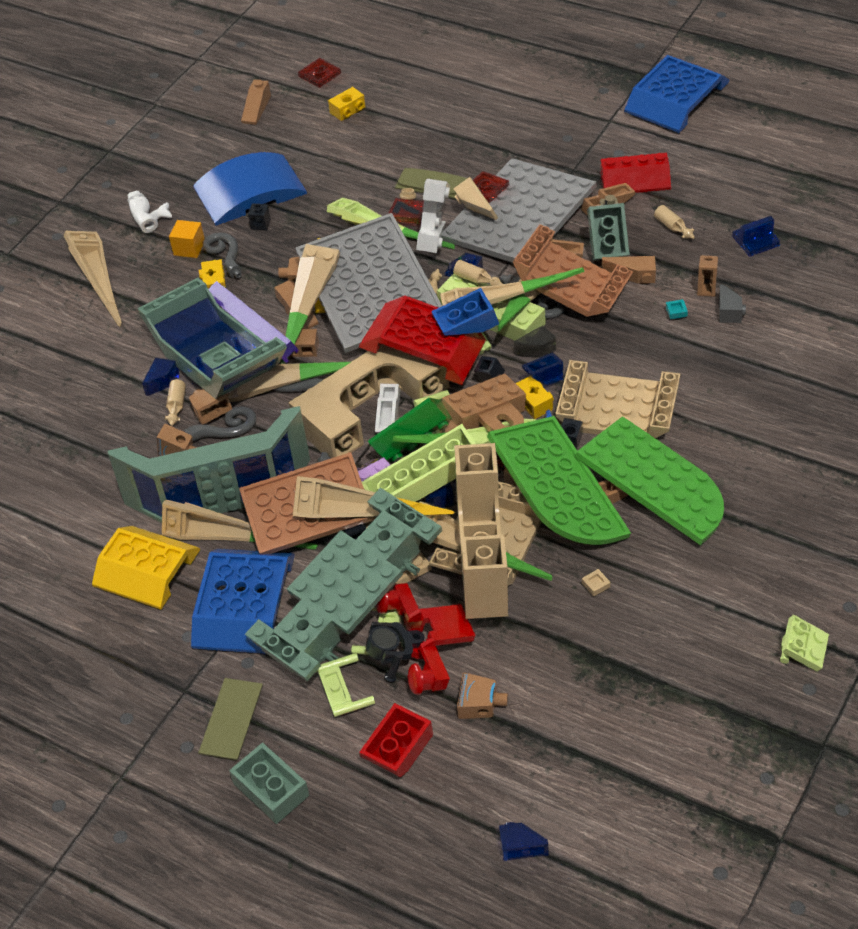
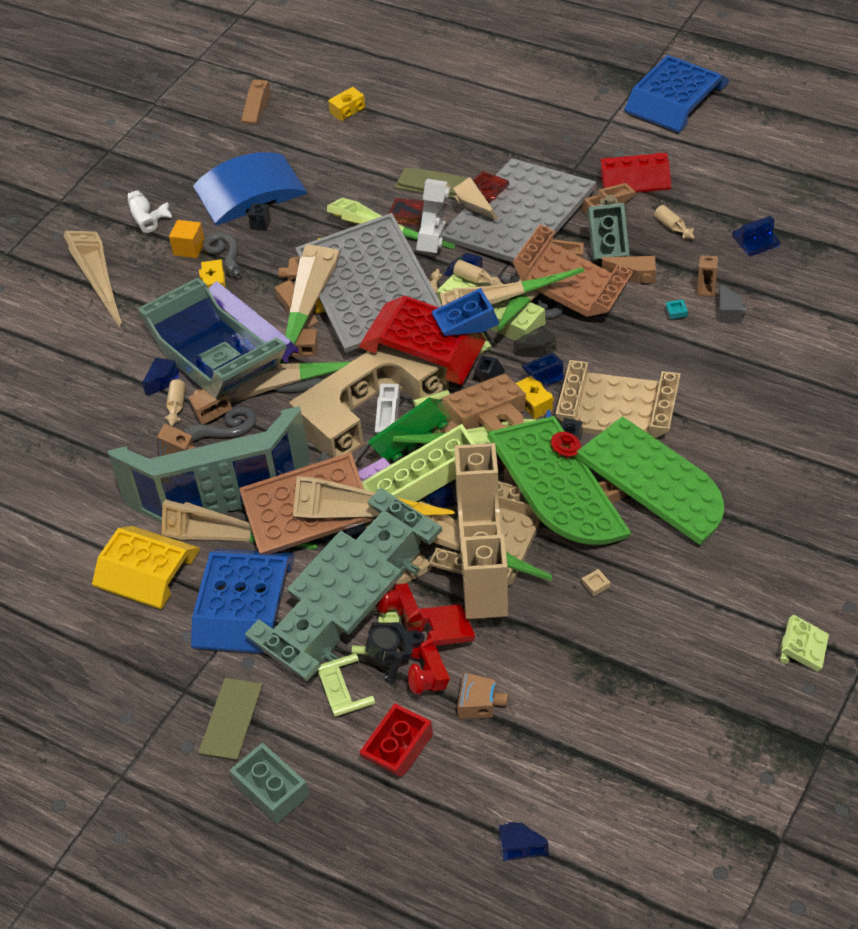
(319, 72): clear red tile -> none
(407, 193): tan plate -> none
(566, 439): none -> red gear

